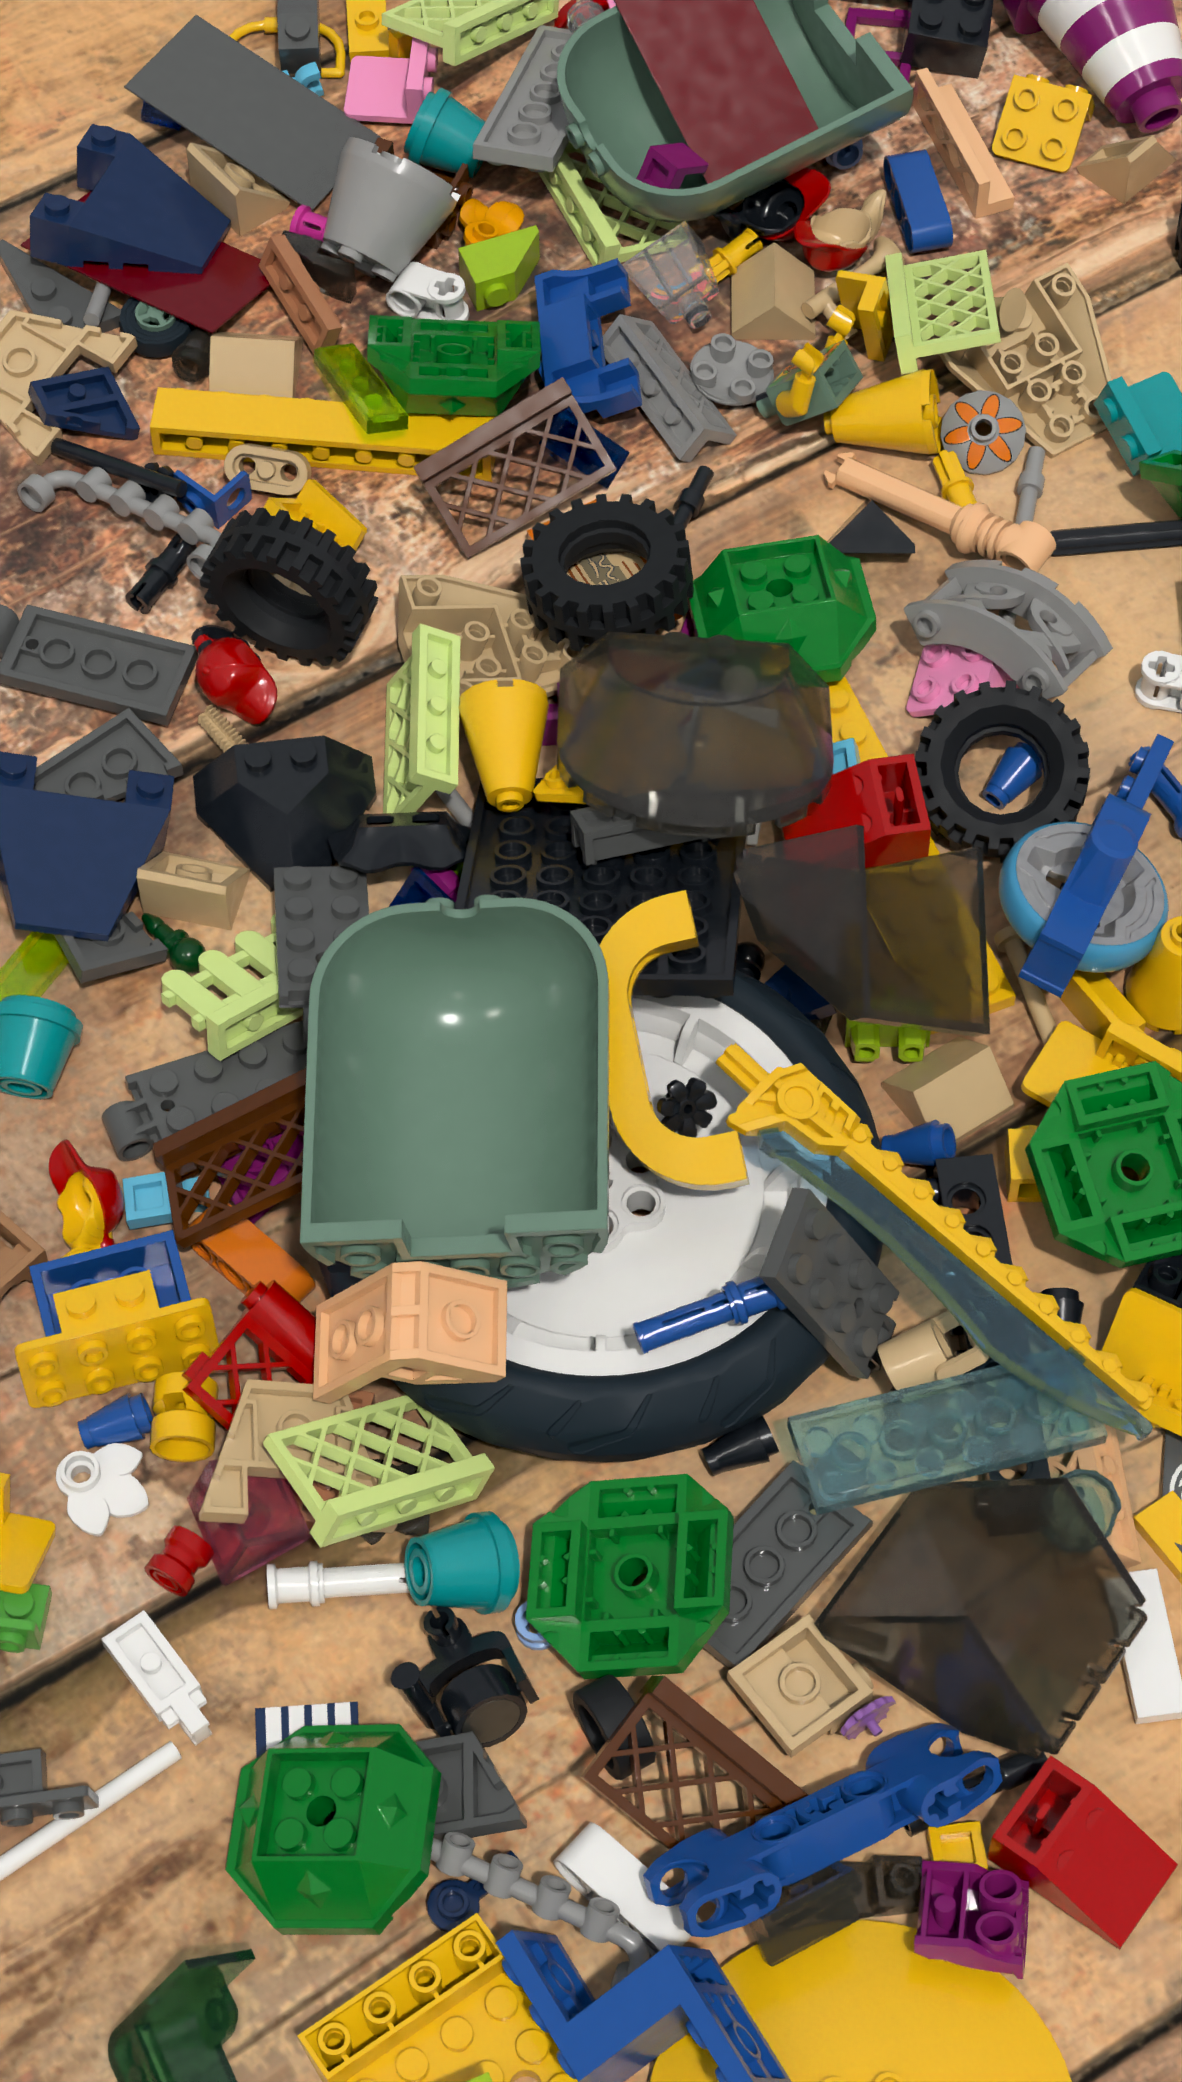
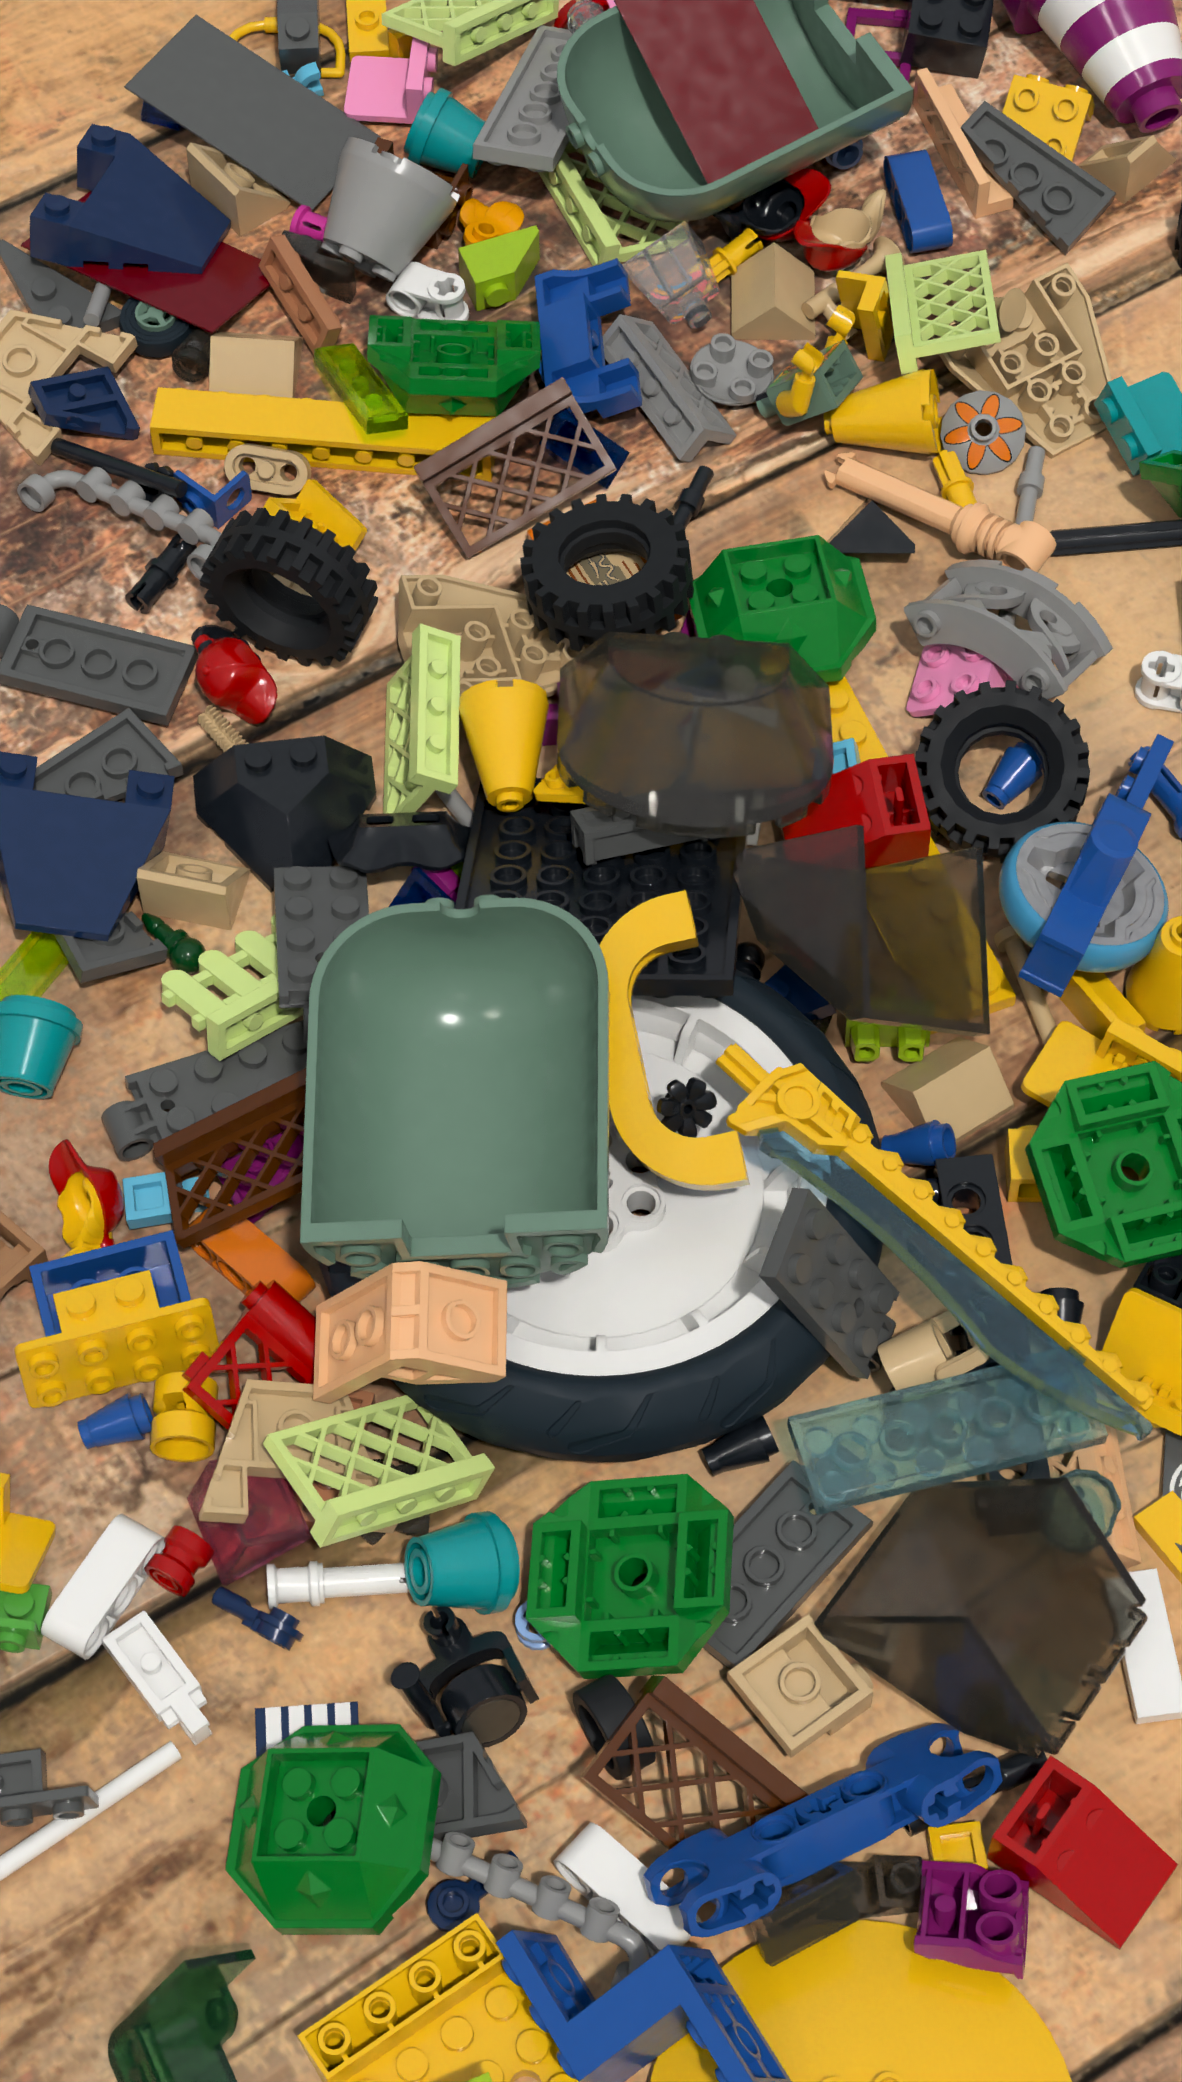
(102, 1587): none -> white beam
(109, 1489): white plate -> none
(276, 1626): none -> dark blue plate
(668, 164): magenta panel -> none
(734, 1304): blue pin -> none
(869, 1717): medium lavender plant -> none
(1043, 181): none -> dark grey wing

